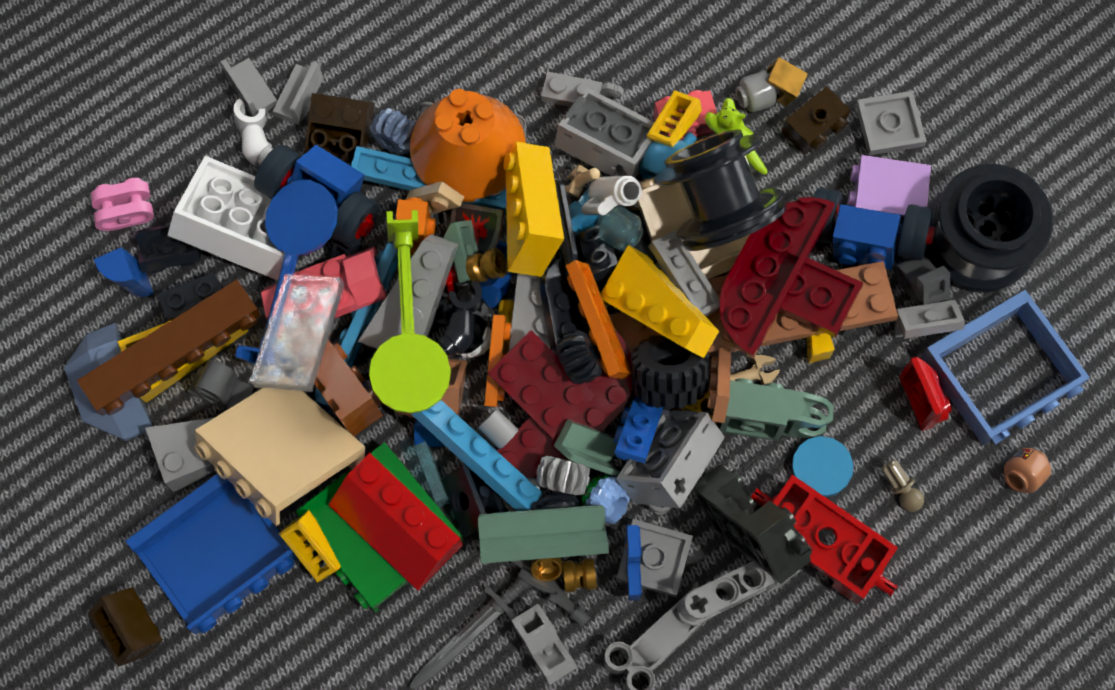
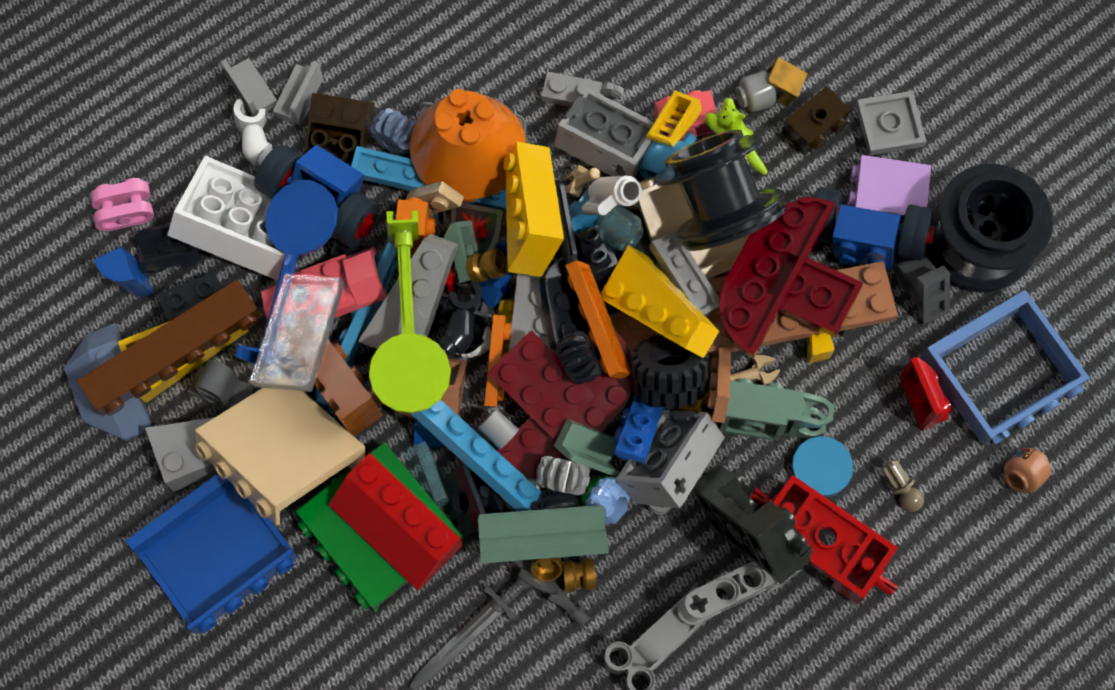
(125, 626): dark brown brick -> none
(307, 528): yellow slope -> none
(543, 644): light grey brick -> none
(633, 558): blue tile -> none
(662, 558): light grey plate -> none
(928, 319): light grey panel -> none

